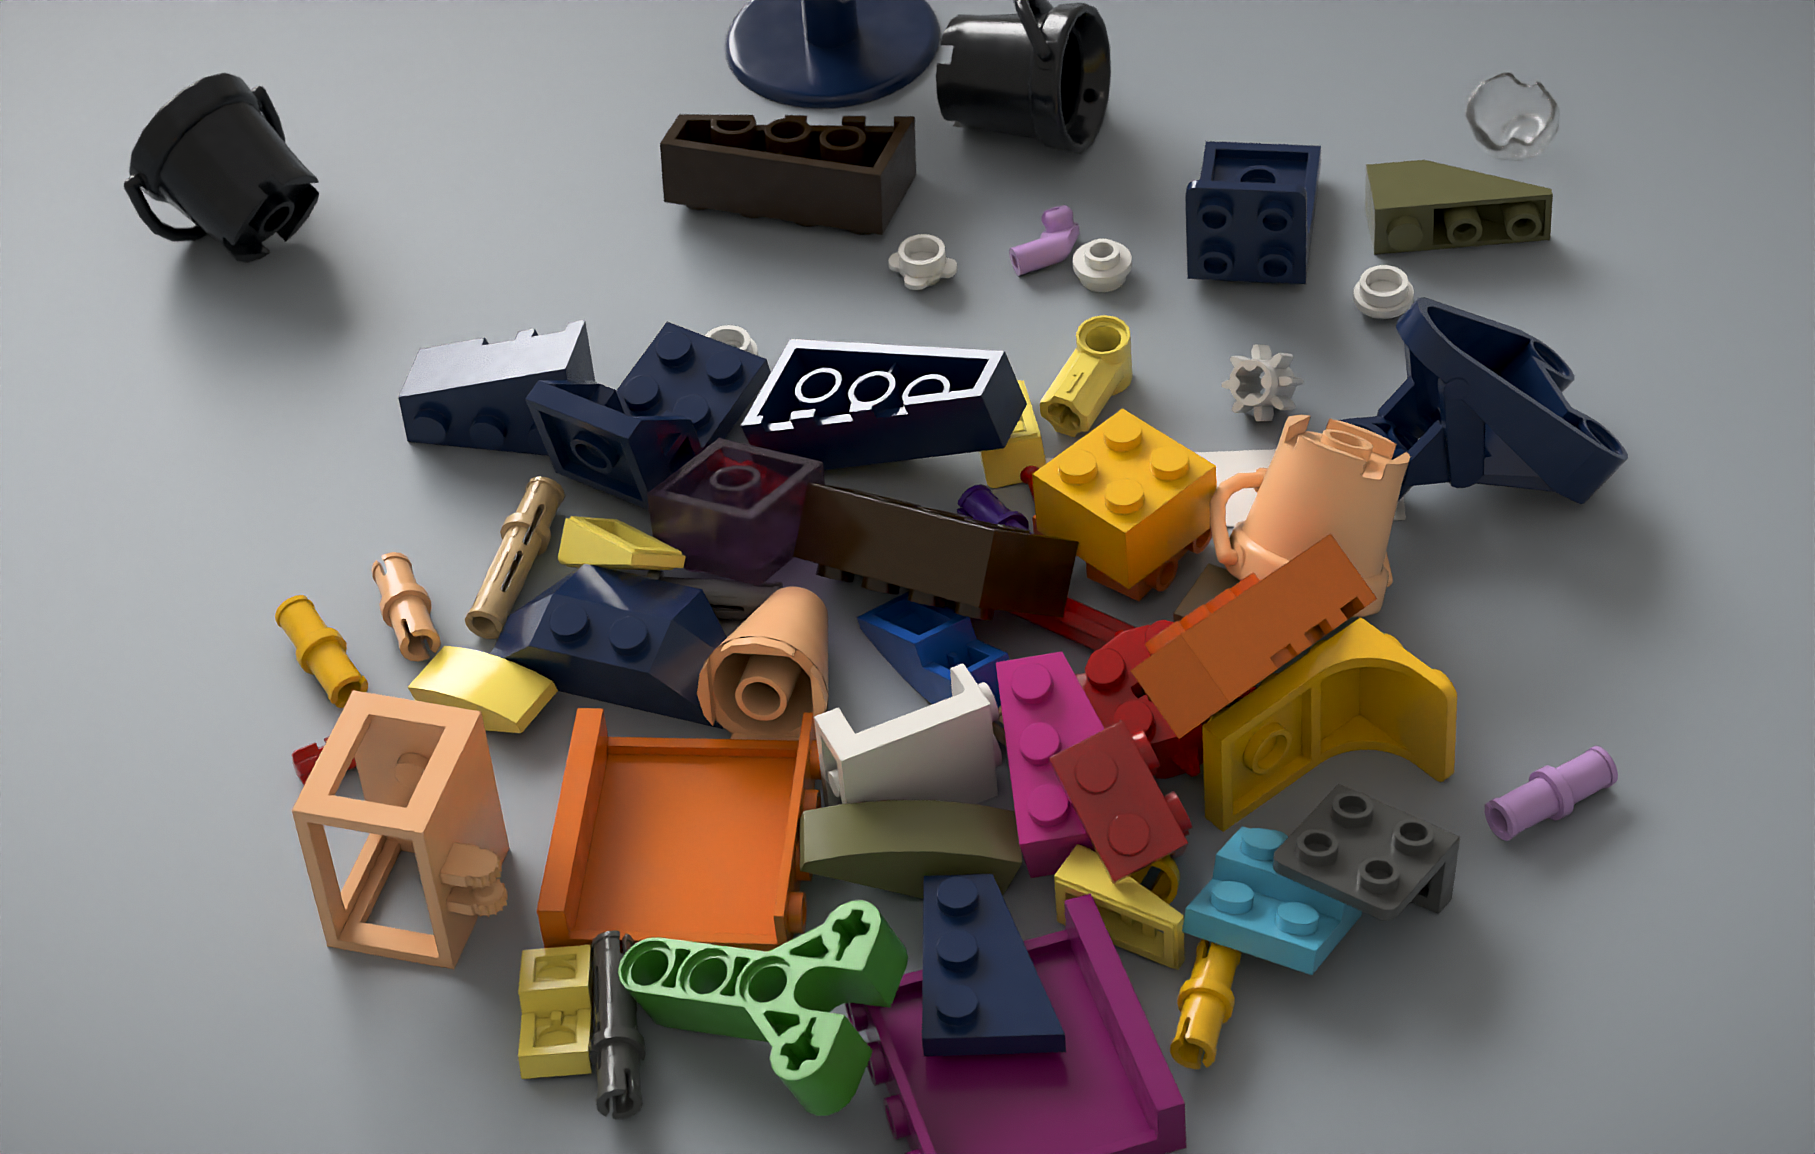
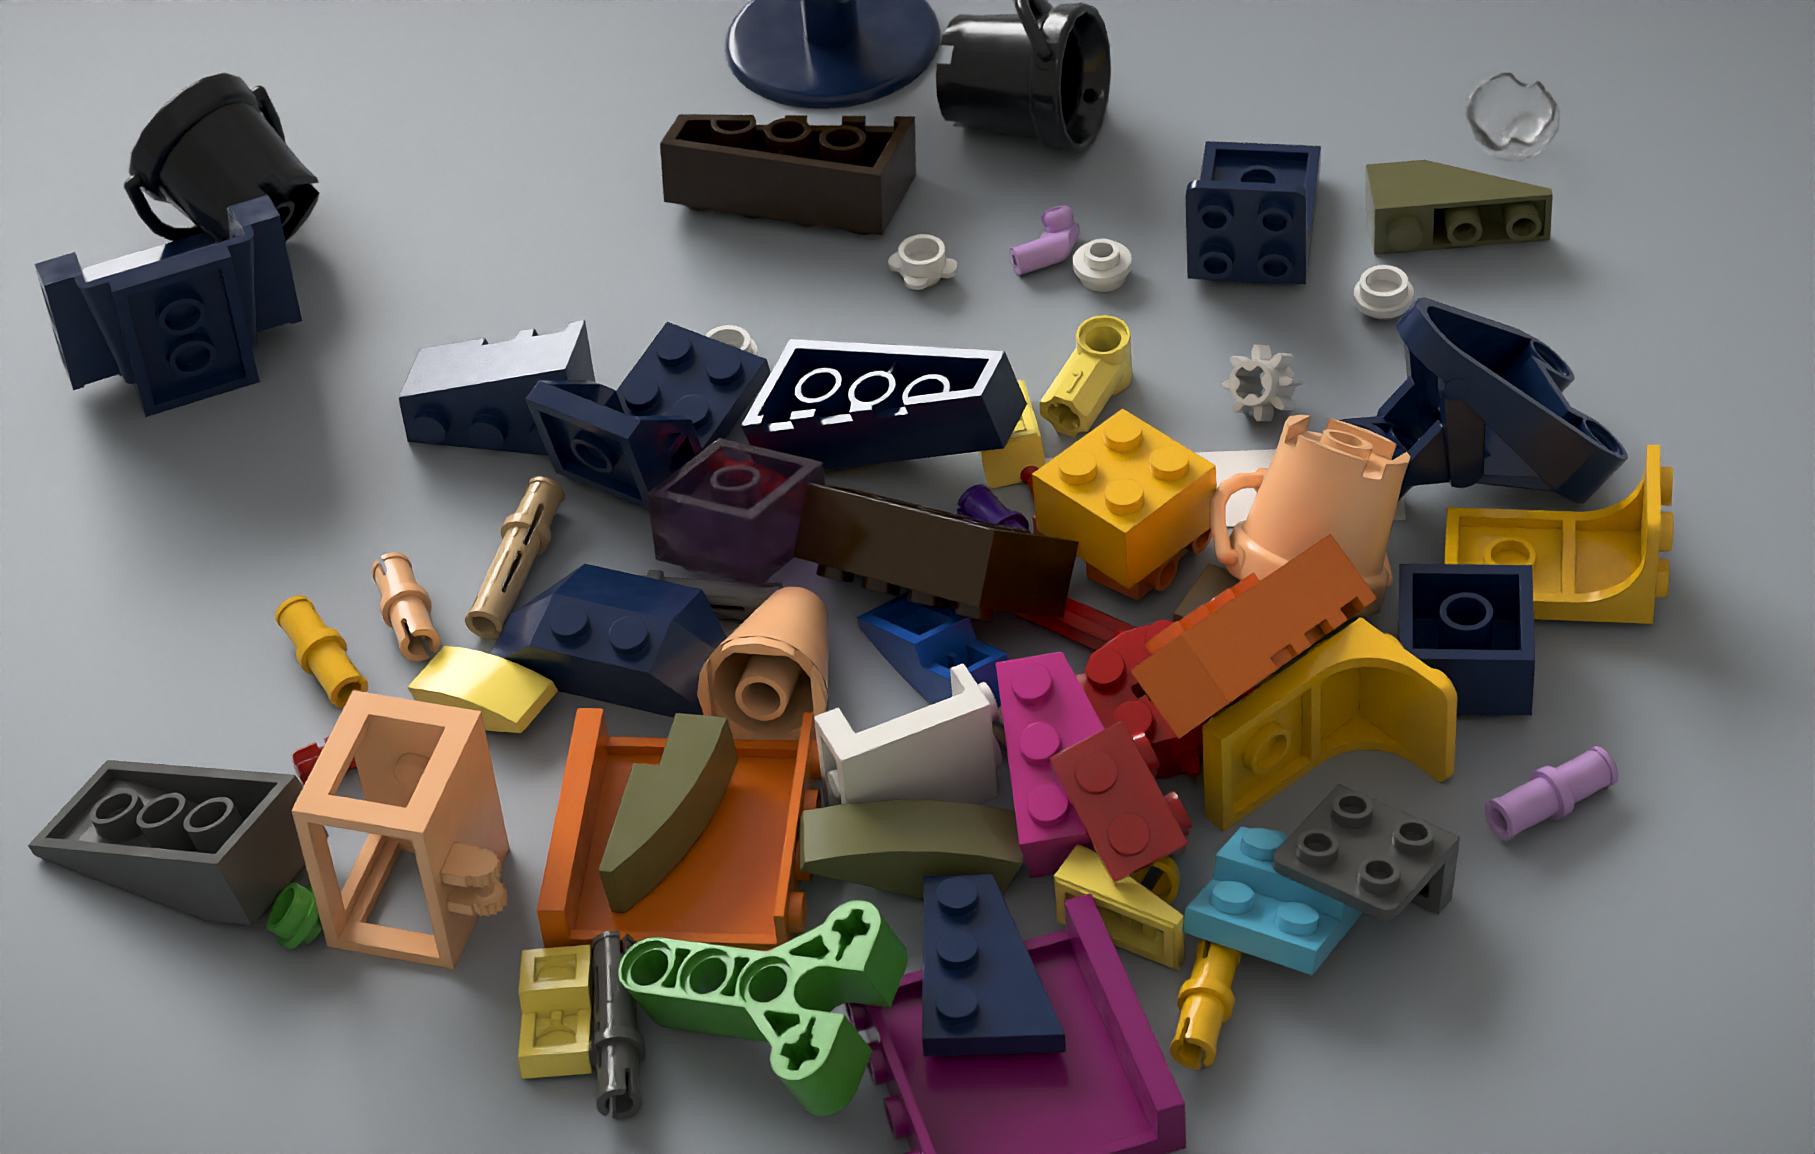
(175, 314): none -> dark blue piece
(182, 836): none -> dark grey slope
(294, 916): none -> bright green plate
(614, 546): light yellow slope -> none
(667, 807): none -> olive slope
(1474, 629): none -> dark blue brick
(1582, 563): none -> yellow bracket

